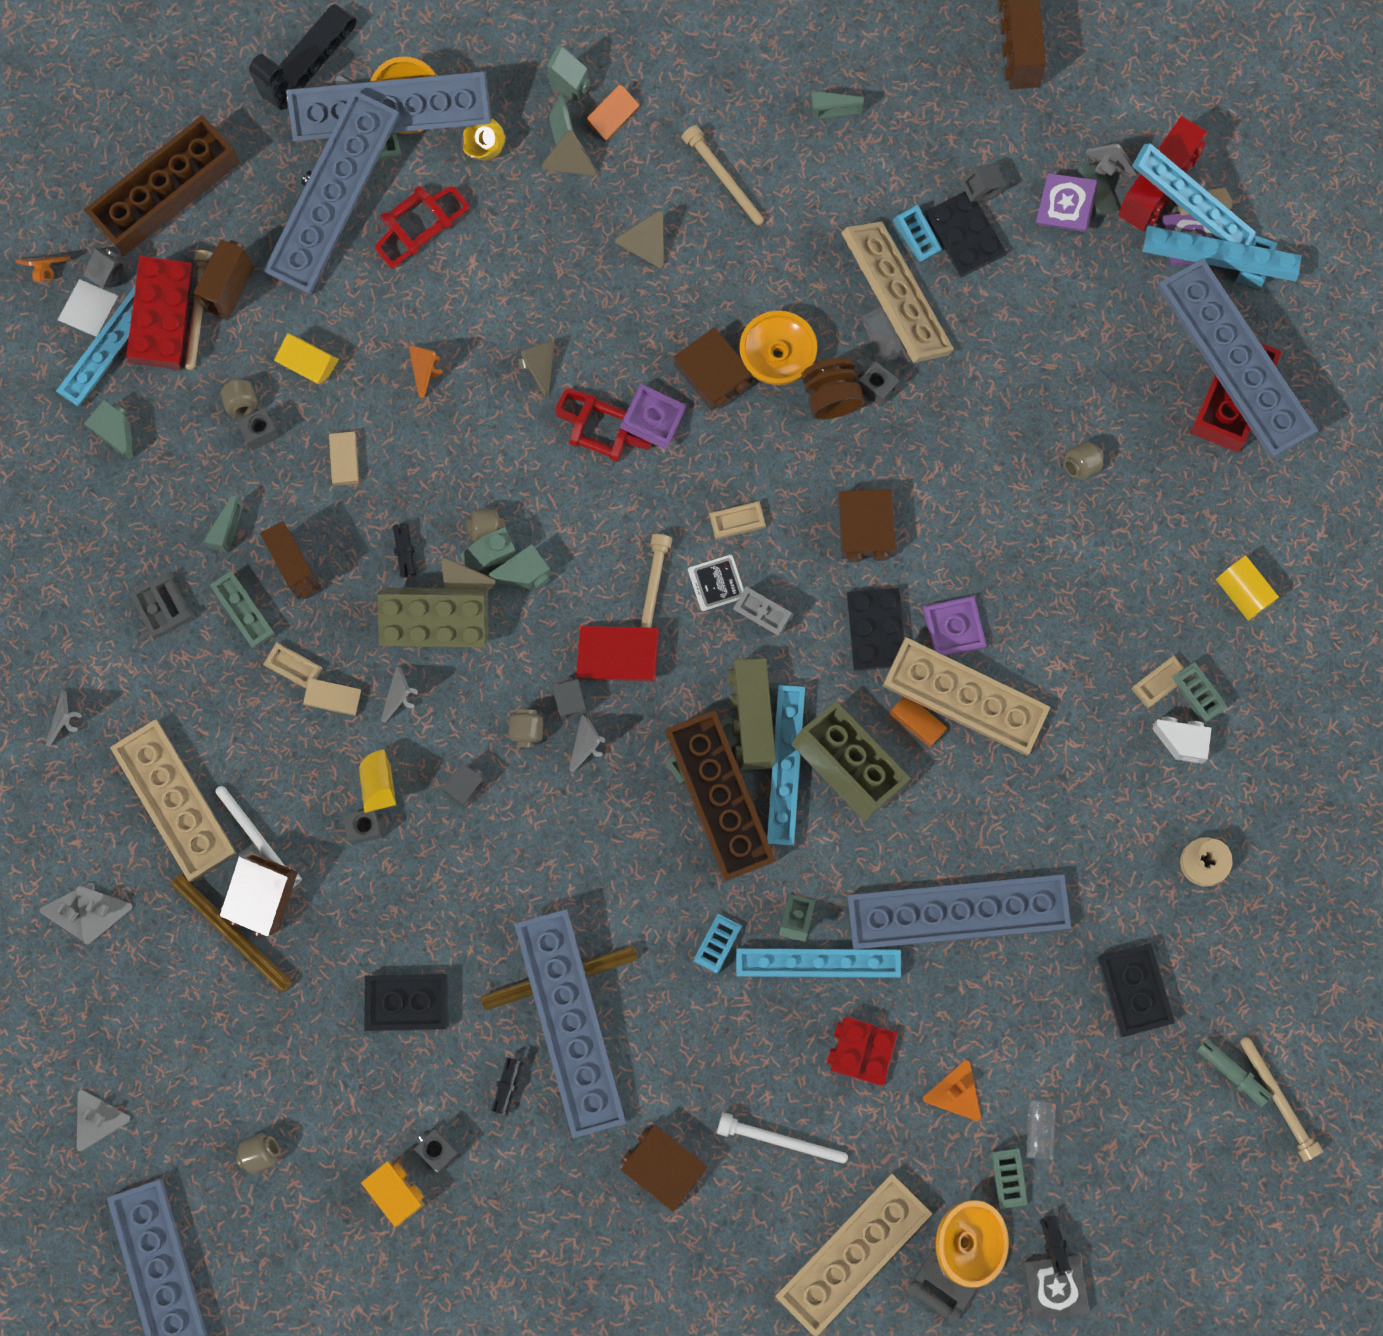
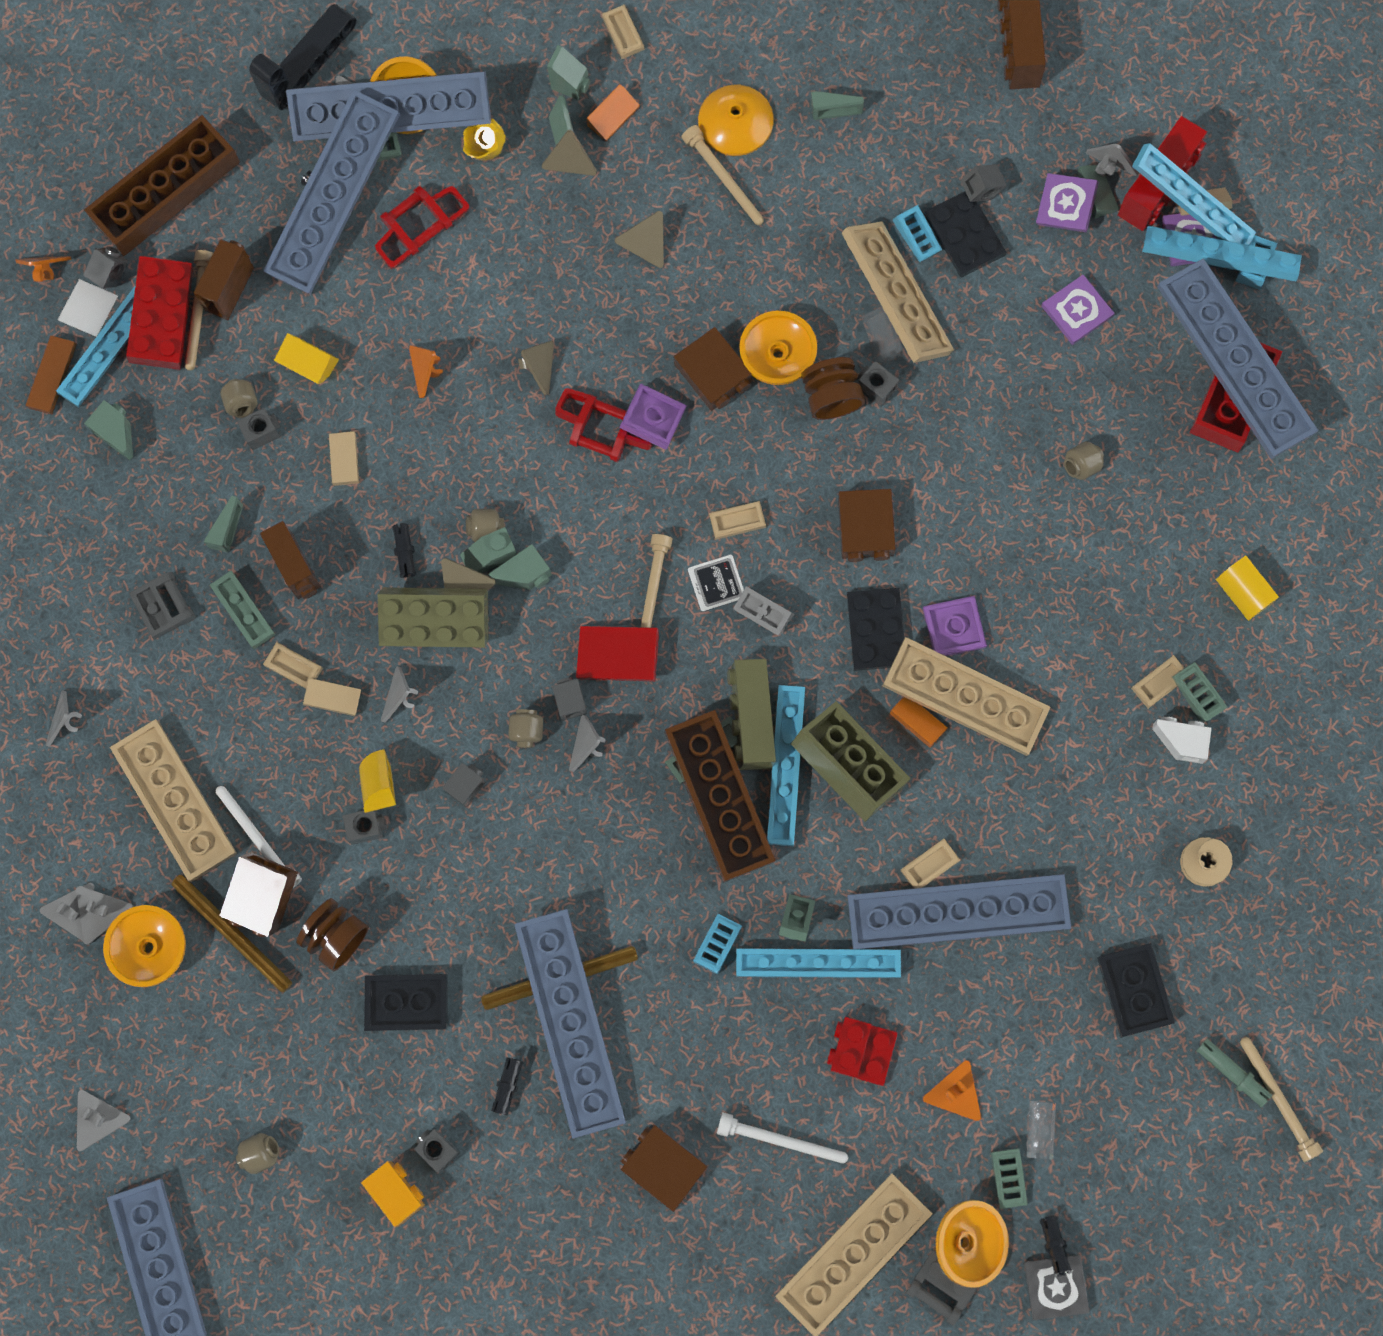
(51, 374): none -> dark orange tile
(127, 940): none -> light orange dish
(328, 931): none -> reddish brown wheel
(623, 31): none -> tan tile
(735, 133): none -> light orange dish
(930, 865): none -> tan tile
(1077, 309): none -> medium lavender tile

